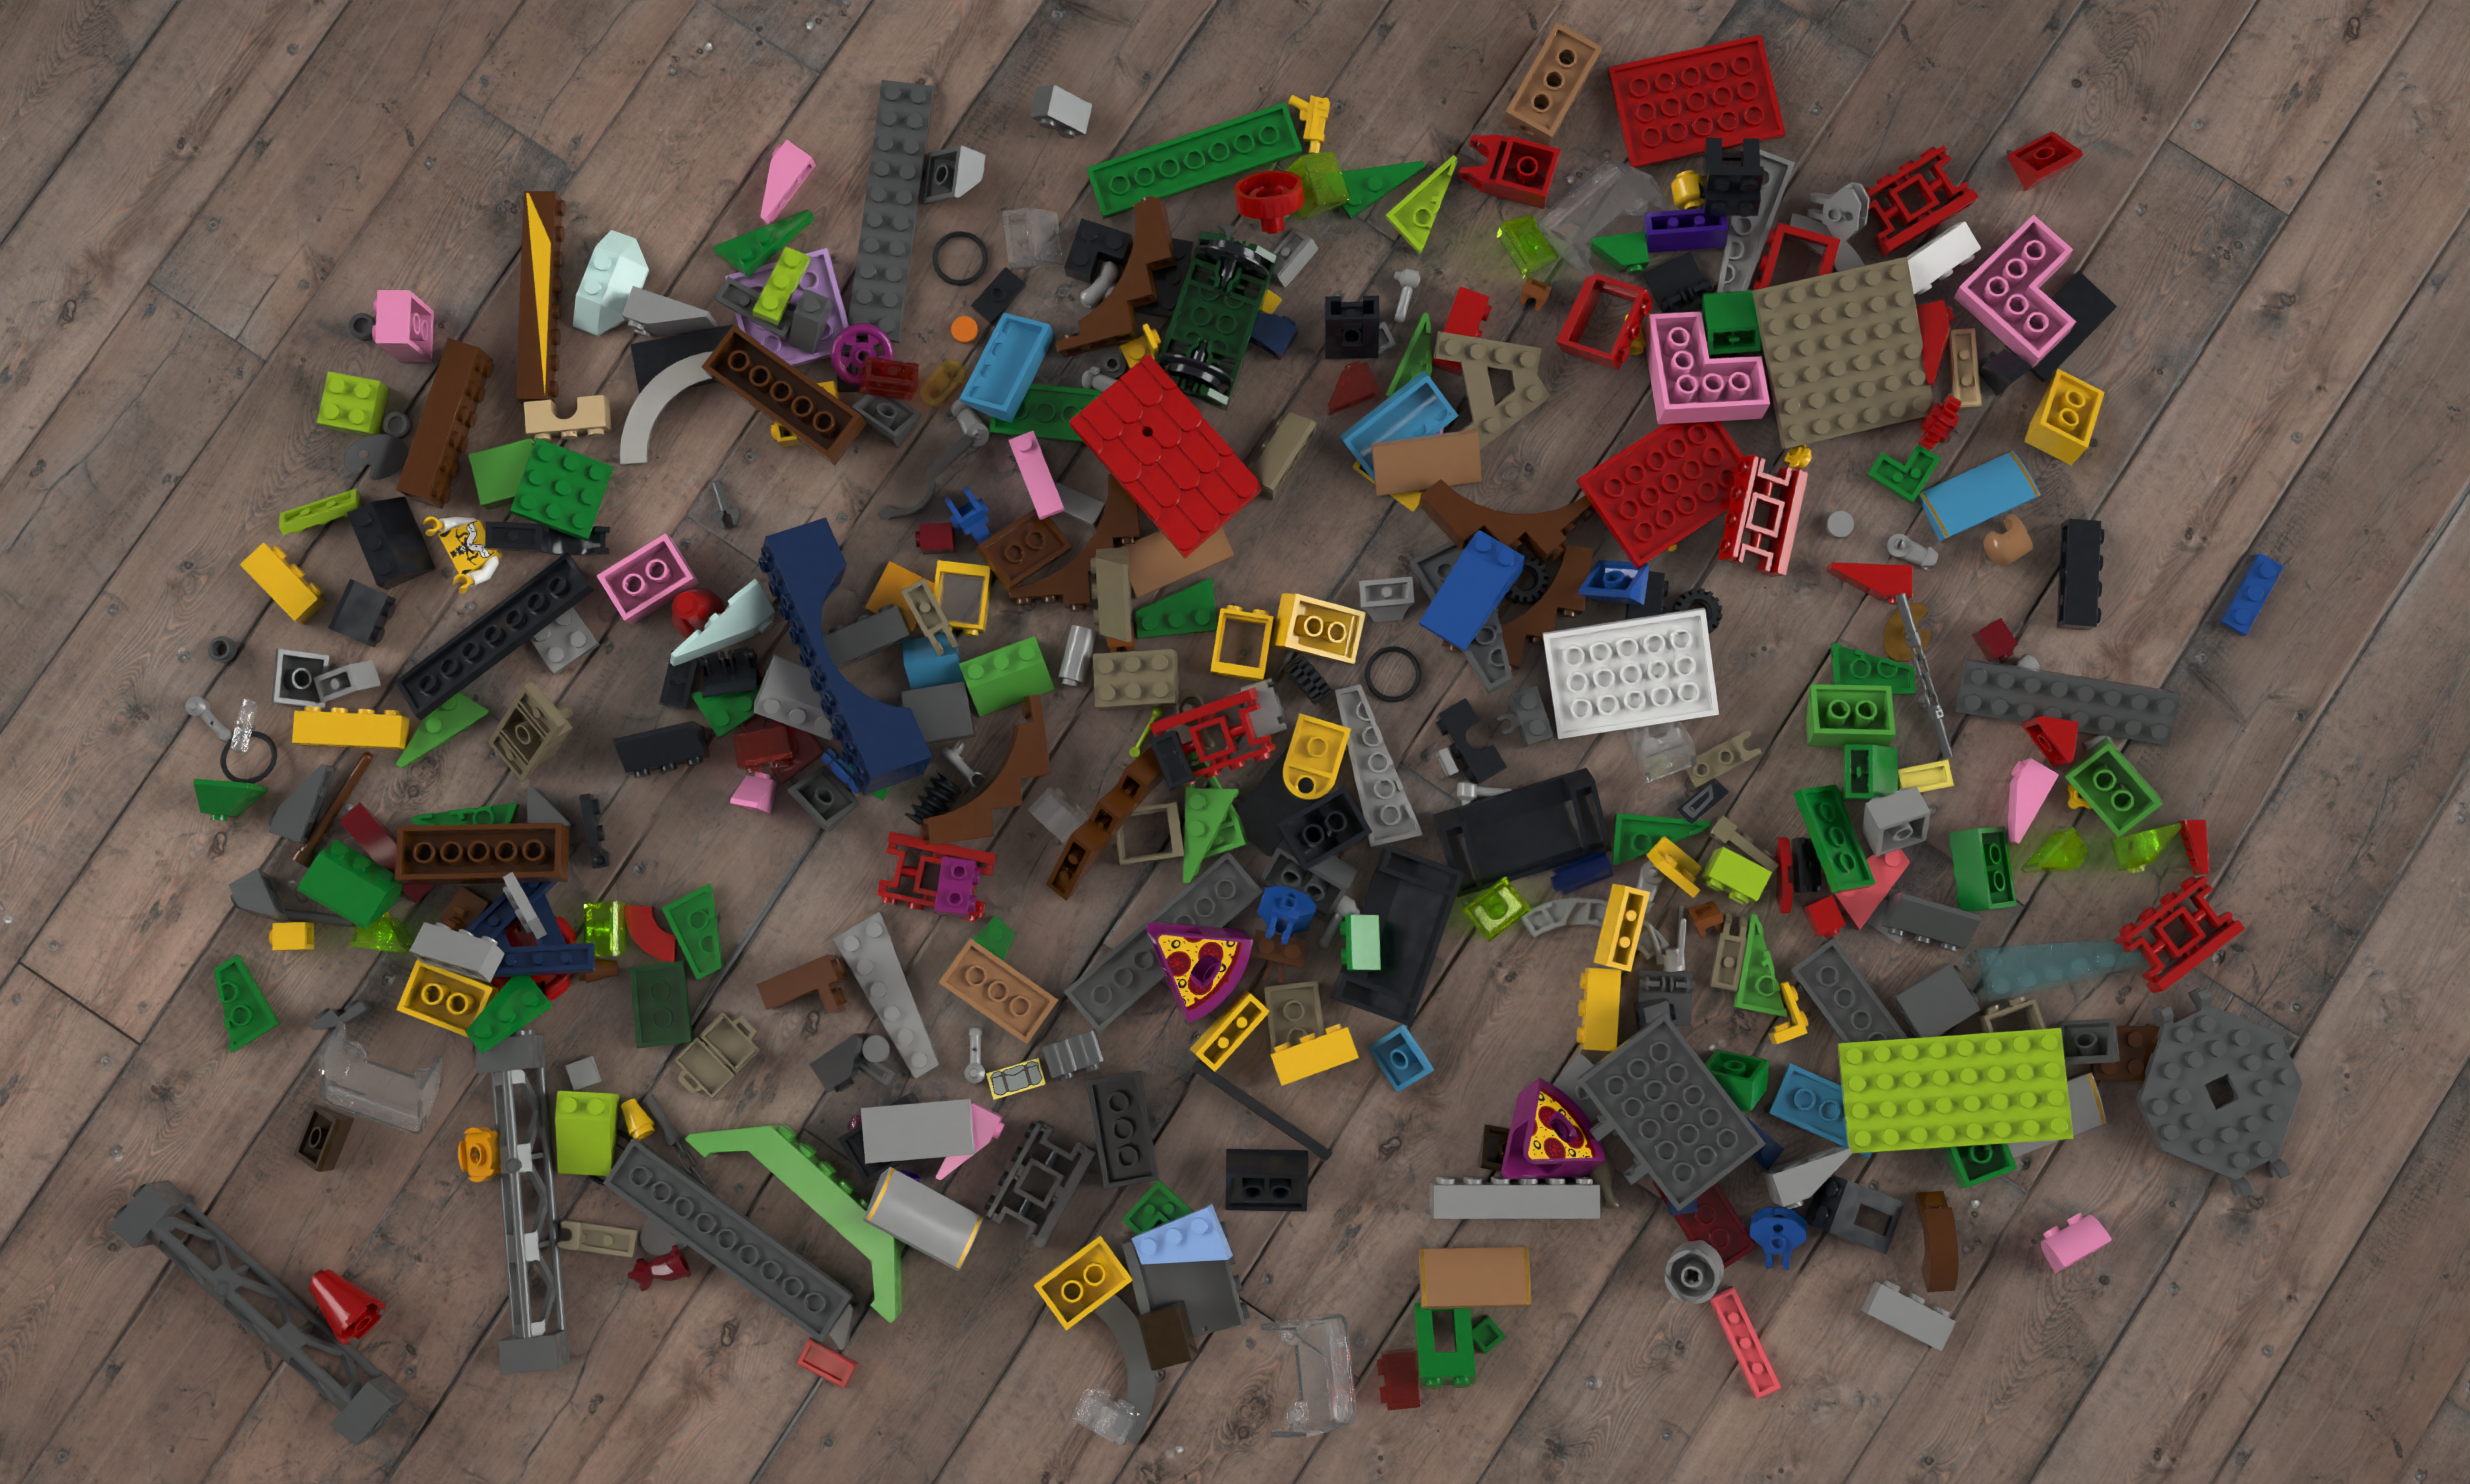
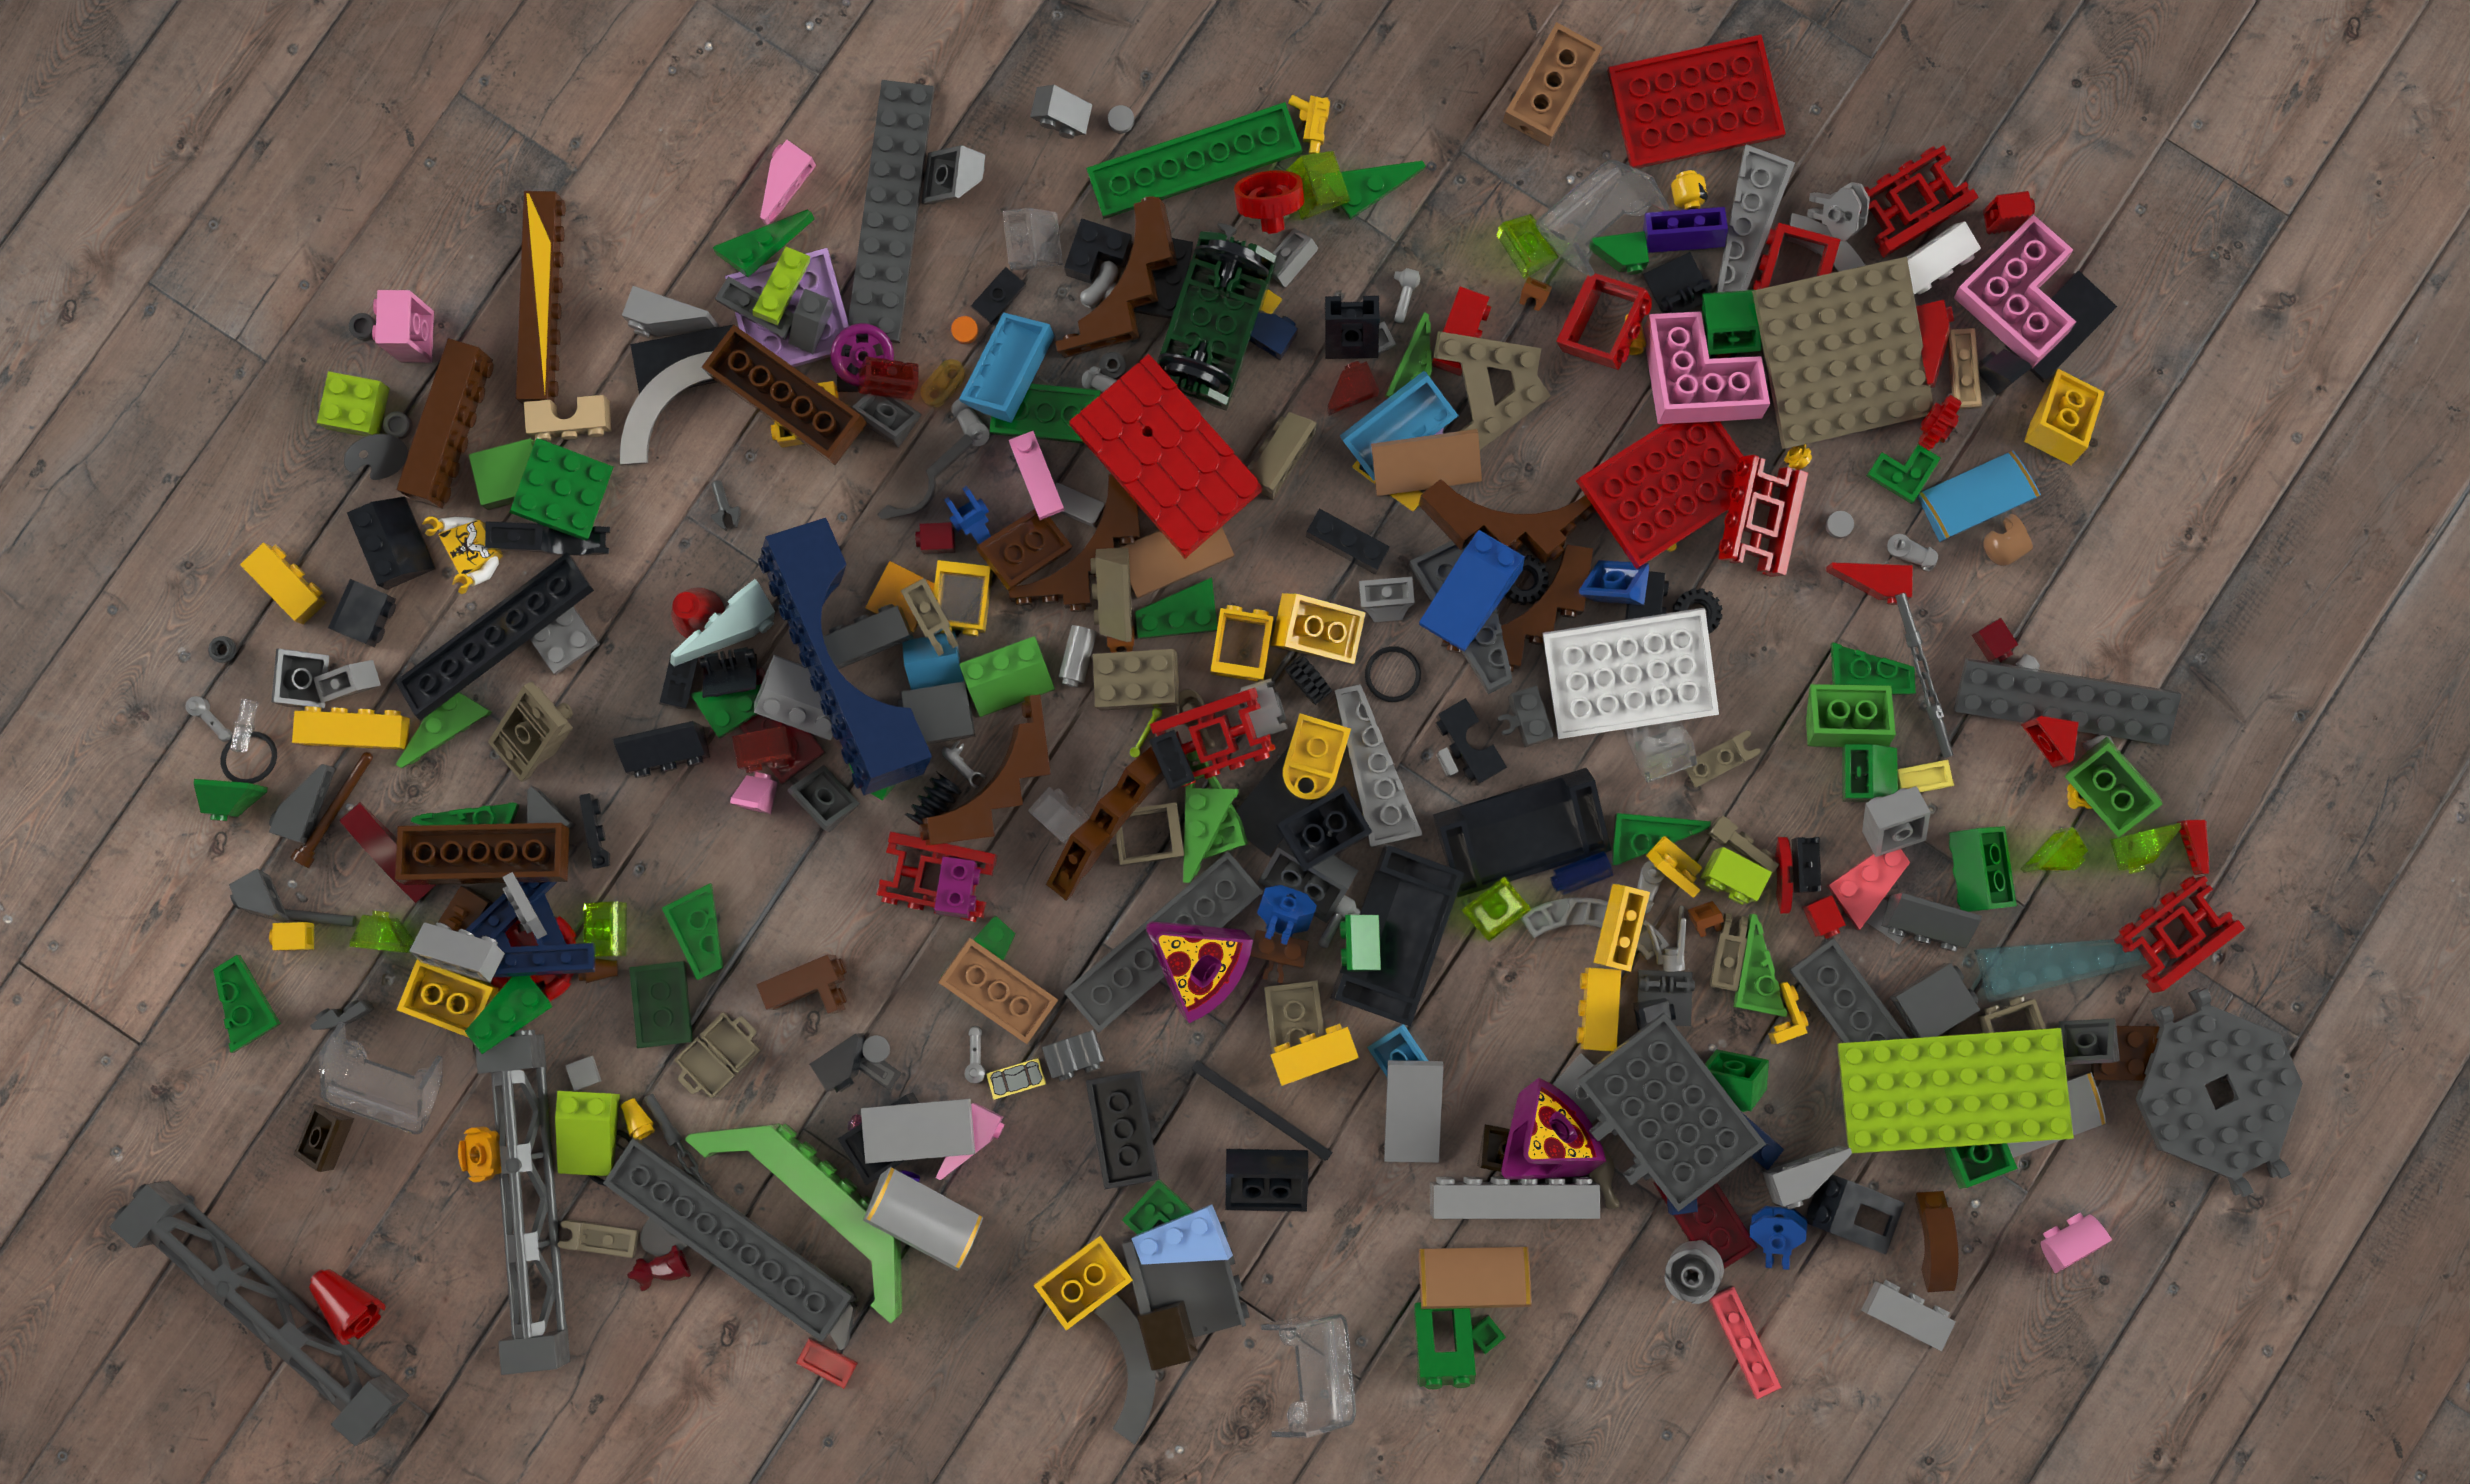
(319, 512): lime plate -> none
(350, 885): green slope -> none
(608, 282): light aqua wedge -> none
(647, 579): bright pink brick -> none
(649, 934): red tile -> none
(840, 768): blue axle -> none
(880, 974): light grey wing -> none
(960, 234): black tyre -> none
(1058, 1193): black fence -> none
(1105, 1415): clear brick -> none
(1121, 119): none -> light grey tile
(1139, 348): yellow bracket -> none
(1229, 1030): yellow brick -> none
(1347, 541): none -> black brick
(1400, 1379): clear red brick -> none
(1413, 1111): none -> light grey tile
(1418, 210): lime wing -> none
(1468, 791): light grey piece -> none
(1507, 165): red brick -> none
(1703, 801): black sticker -> none
(1732, 188): black brick -> none
(1811, 1105): dark azure plate -> none
(1834, 838): green plate -> none
(1894, 638): pearl gold piece -> none
(2008, 212): none -> red brick
(2026, 795): bright pink slope -> none
(2043, 159): red slope -> none
(2079, 574): black brick -> none
(2251, 594): blue plate -> none

